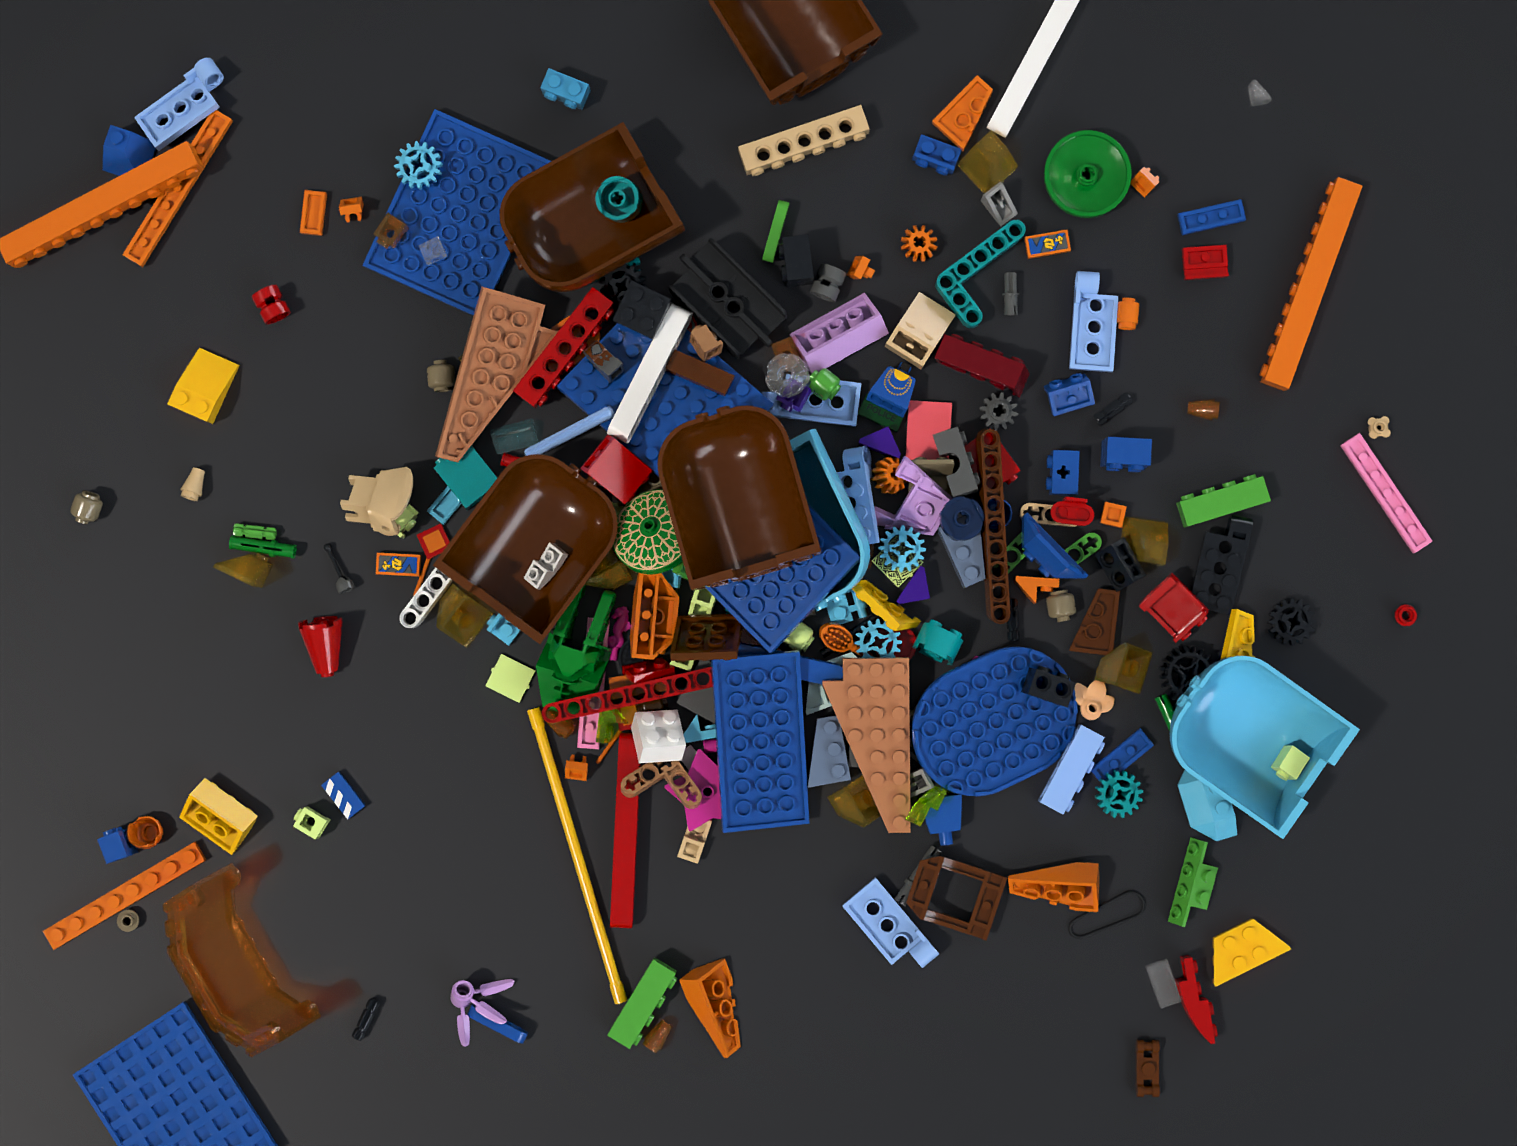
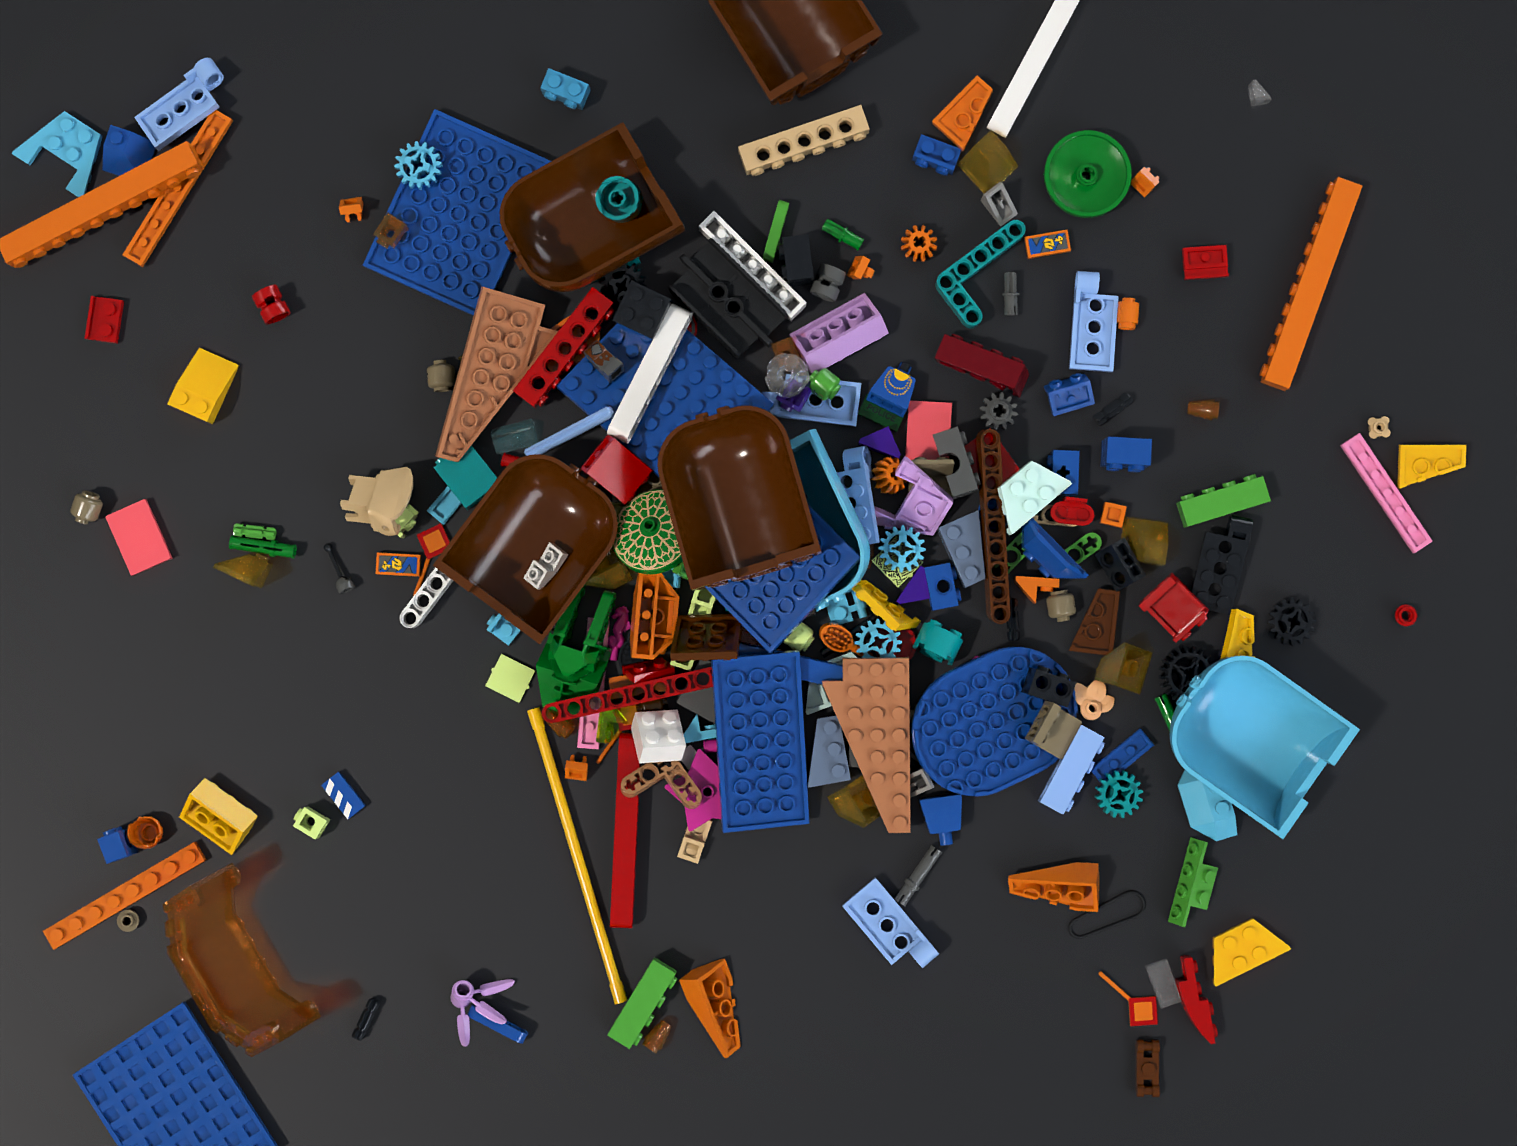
(70, 142): none -> medium azure wing
(104, 319): none -> red plate
(138, 537): none -> coral tile
(193, 485): tan cone -> none
(313, 212): orange tile -> none
(323, 643): red cone -> none
(432, 250): clear slope -> none
(461, 615): clear yellow slope -> none
(700, 373): reddish brown tile -> none
(705, 342): medium nougat brick -> none
(753, 264): none -> white brick
(842, 234): none -> green axle
(919, 330): tan slope -> none
(931, 799): clear neon green slope -> none
(938, 599): none -> blue brick
(949, 516): dark blue plate -> none
(985, 905): reddish brown wedge -> none
(1029, 493): none -> light aqua wing
(1053, 729): none -> dark tan bracket
(1141, 1009): none -> piece
(1211, 217): blue tile -> none
(1290, 763): yellowish green brick -> none
(1426, 461): none -> yellow wing

